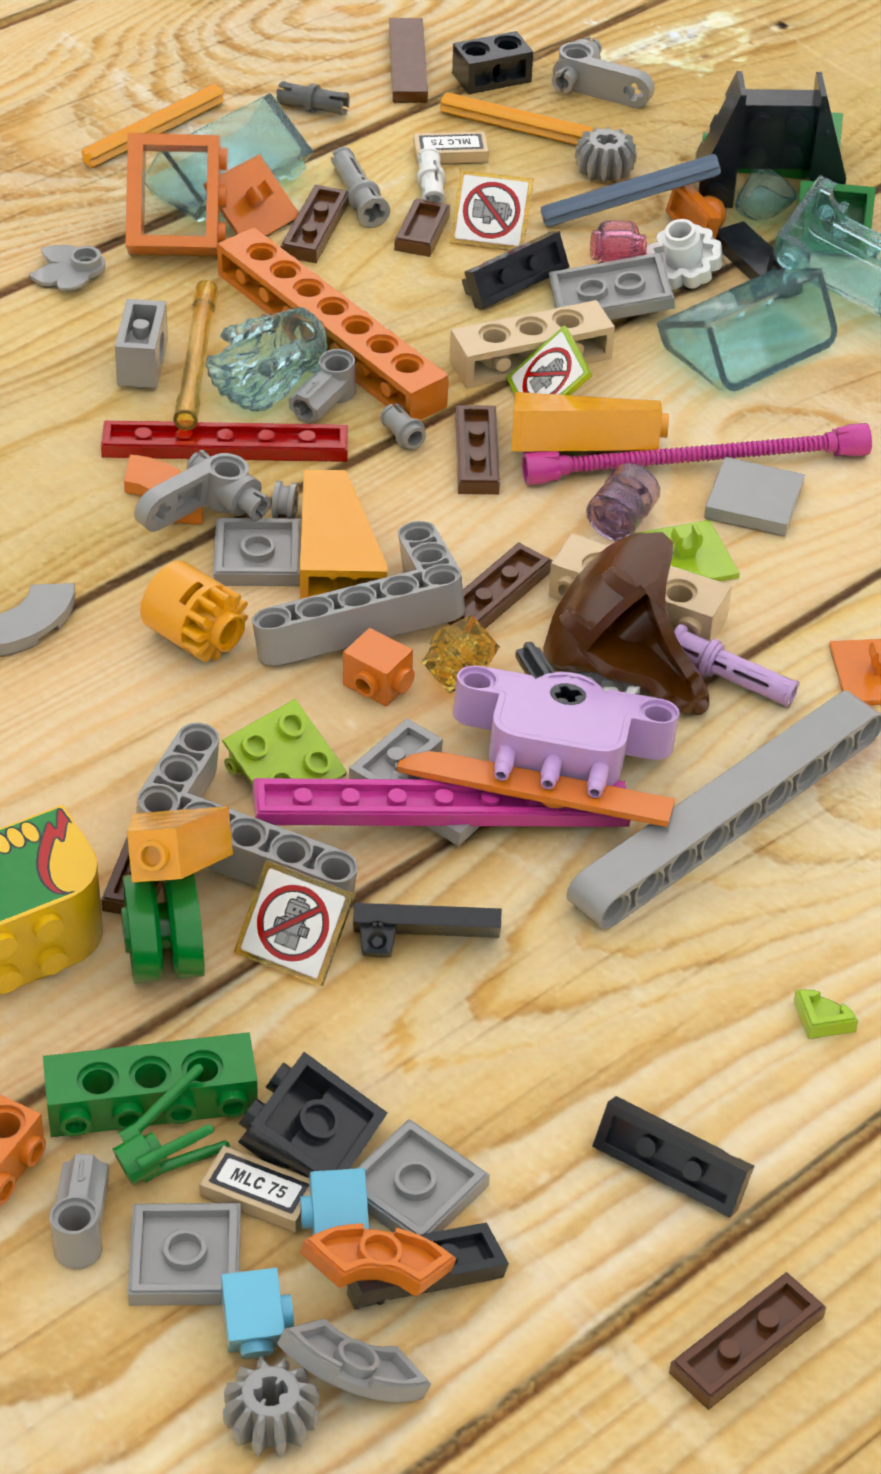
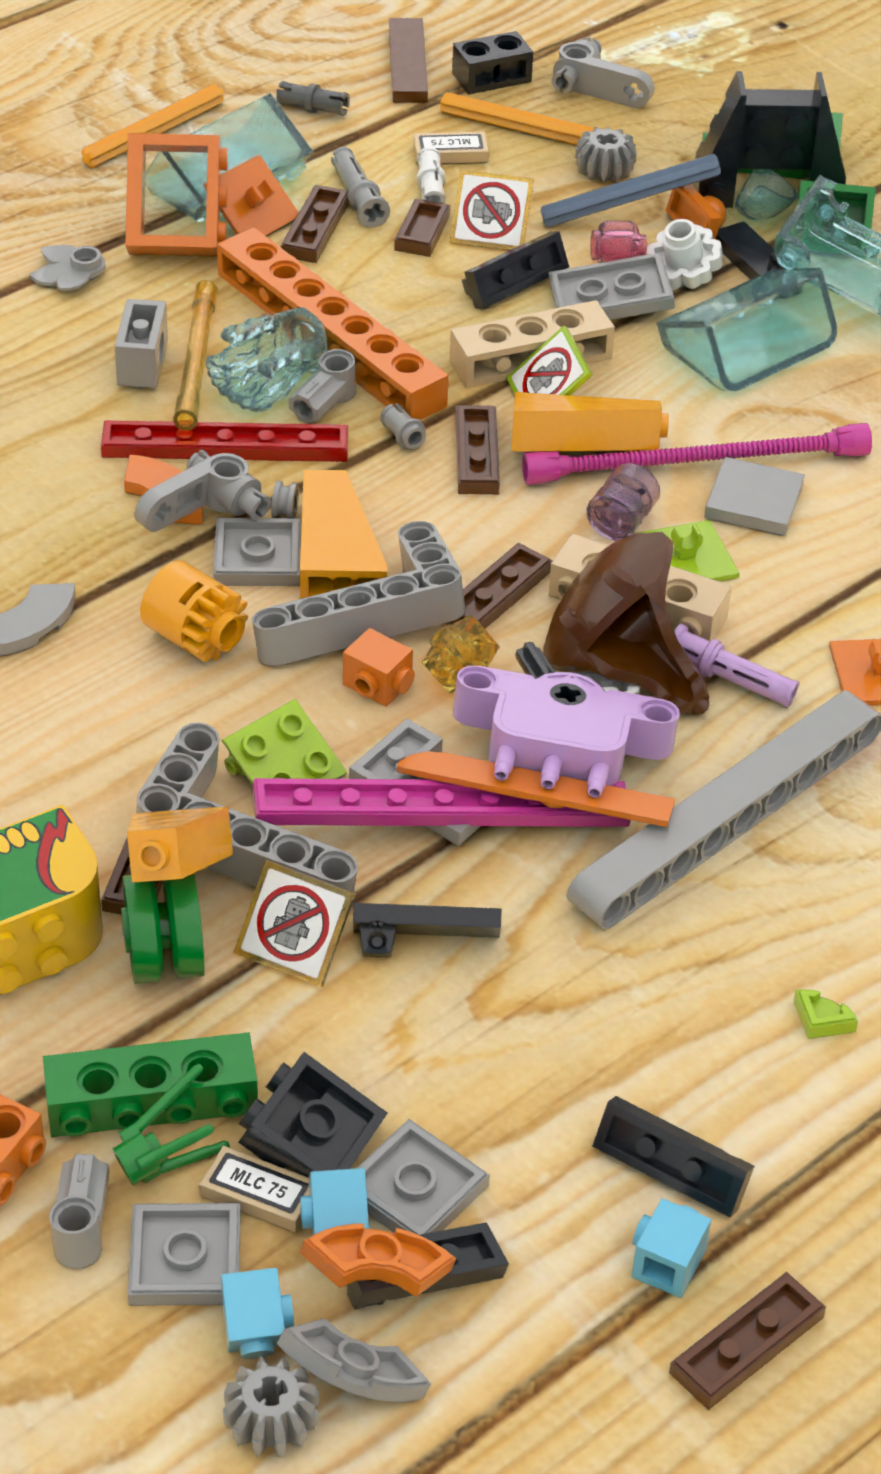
(670, 1246): none -> medium azure brick

